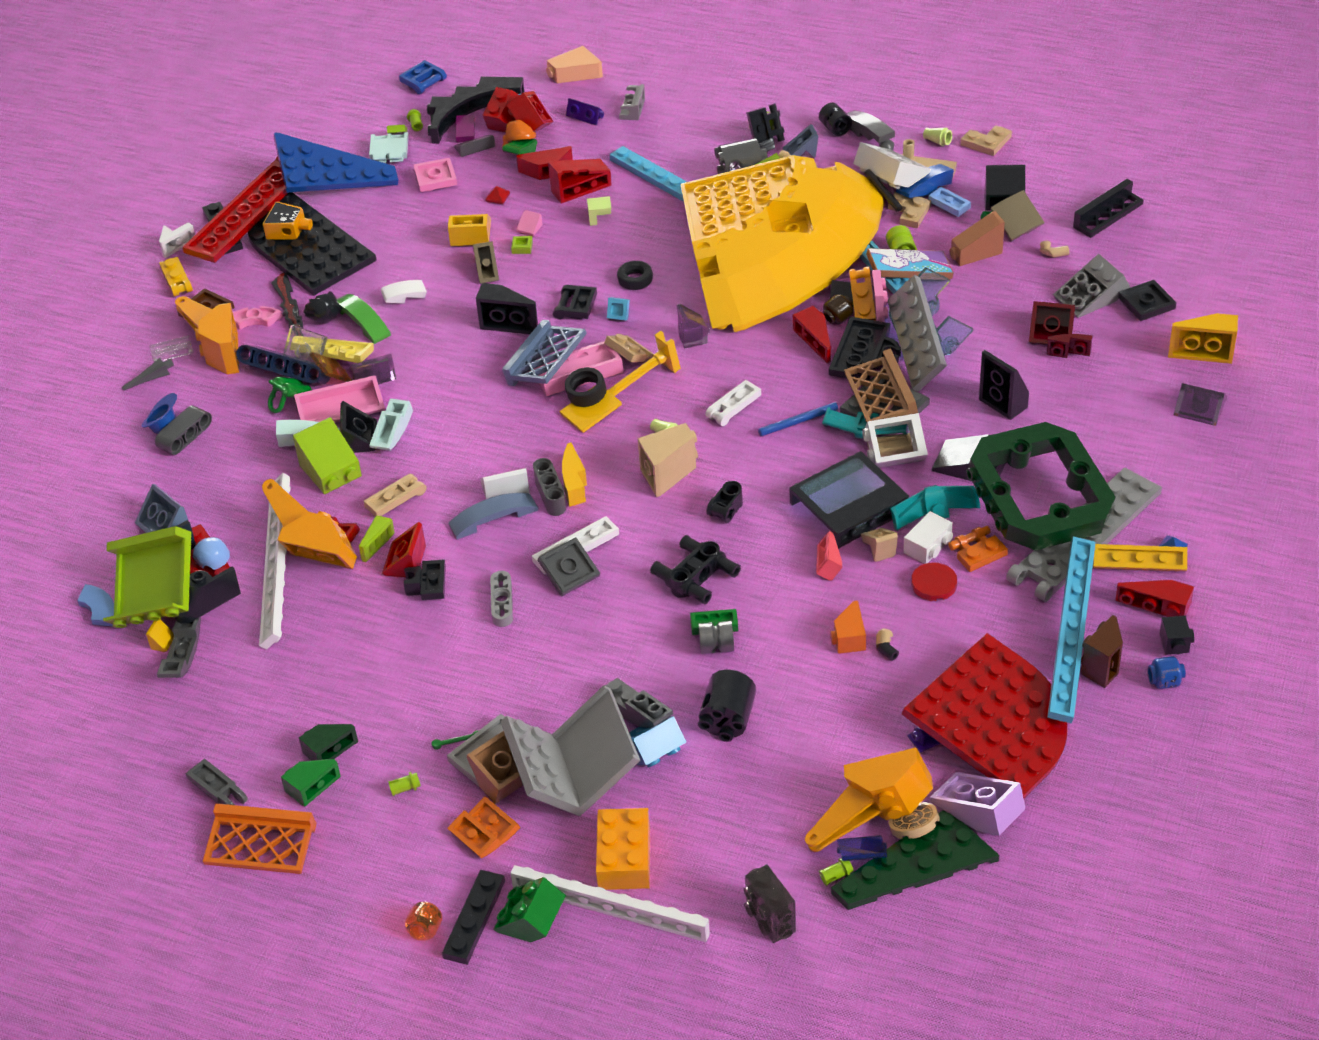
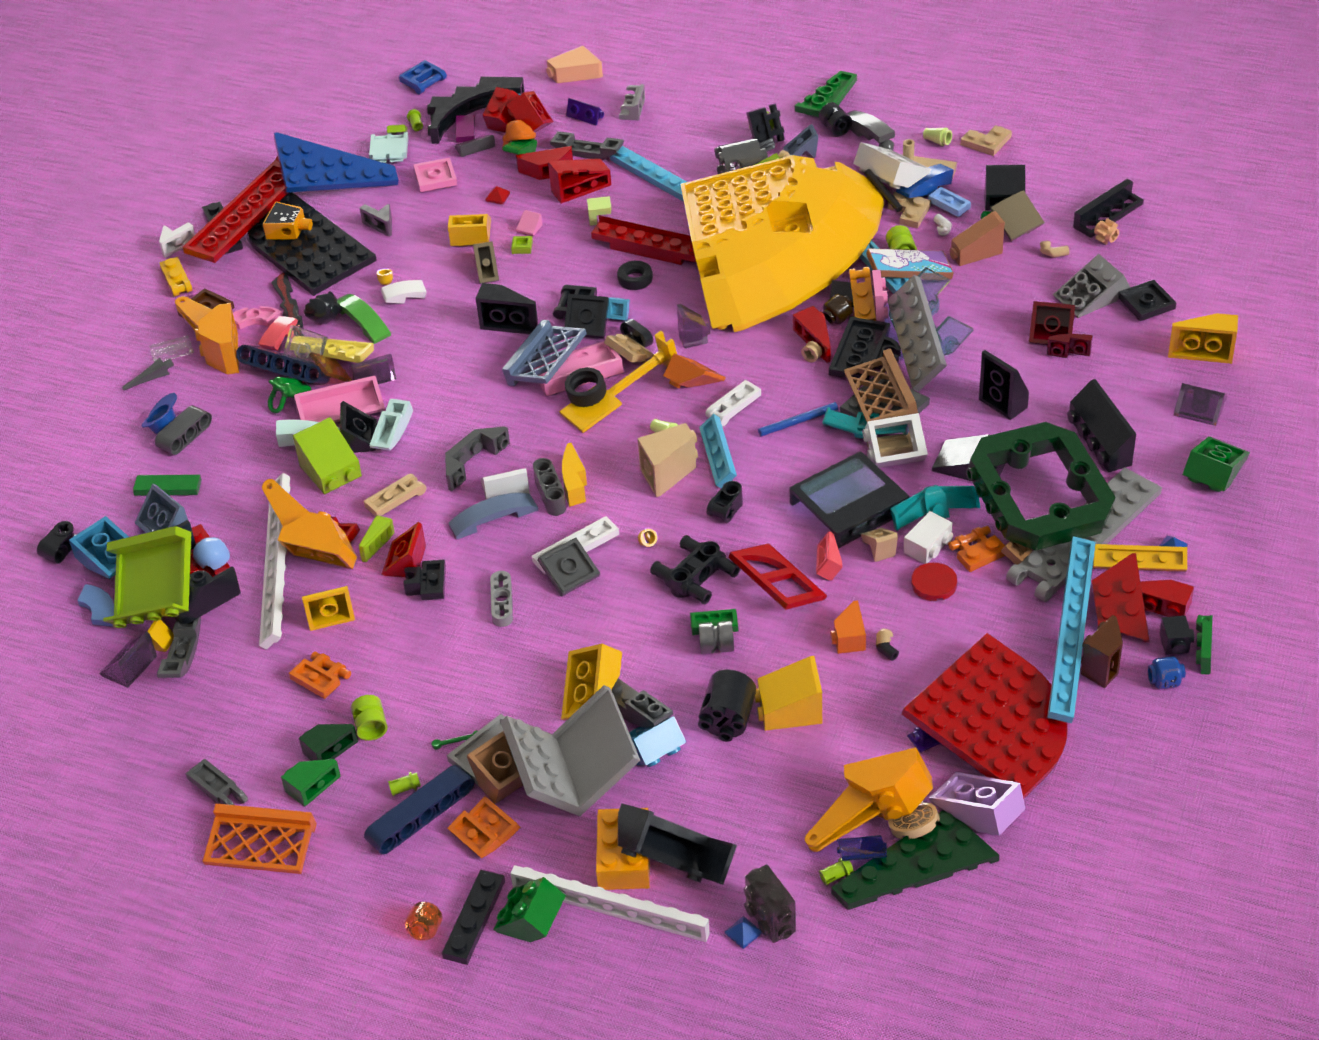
(56, 543): none -> black piece
(91, 545): none -> dark azure slope
(131, 661): none -> clear purple slope
(168, 483): none -> green tile
(276, 332): none -> coral slope
(316, 679): none -> orange plate
(328, 608): none -> yellow slope
(369, 717): none -> lime wheel
(378, 220): none -> slope
(385, 276): none -> yellow hinge
(419, 809): none -> dark blue beam
(490, 439): none -> dark grey slope
(586, 673): none -> yellow slope
(587, 149): none -> dark grey slope
(587, 313): none -> black plate
(637, 332): none -> black beam
(644, 240): none -> red slope
(650, 535): none -> yellow hinge
(673, 845): none -> black windscreen
(690, 373): none -> orange slope
(717, 451): none -> medium azure plate
(743, 932): none -> blue slope
(768, 554): none -> red window
(790, 696): none -> yellow slope
(811, 351): none -> bush
(834, 91): none -> green wing
(944, 225): none -> white arm
(1016, 552): none -> medium nougat plate
(1102, 427): none -> black slope
(1106, 231): none -> light nougat gear
(1120, 594): none -> red wing
(1204, 640): none -> green hinge
(1215, 463): none -> green slope

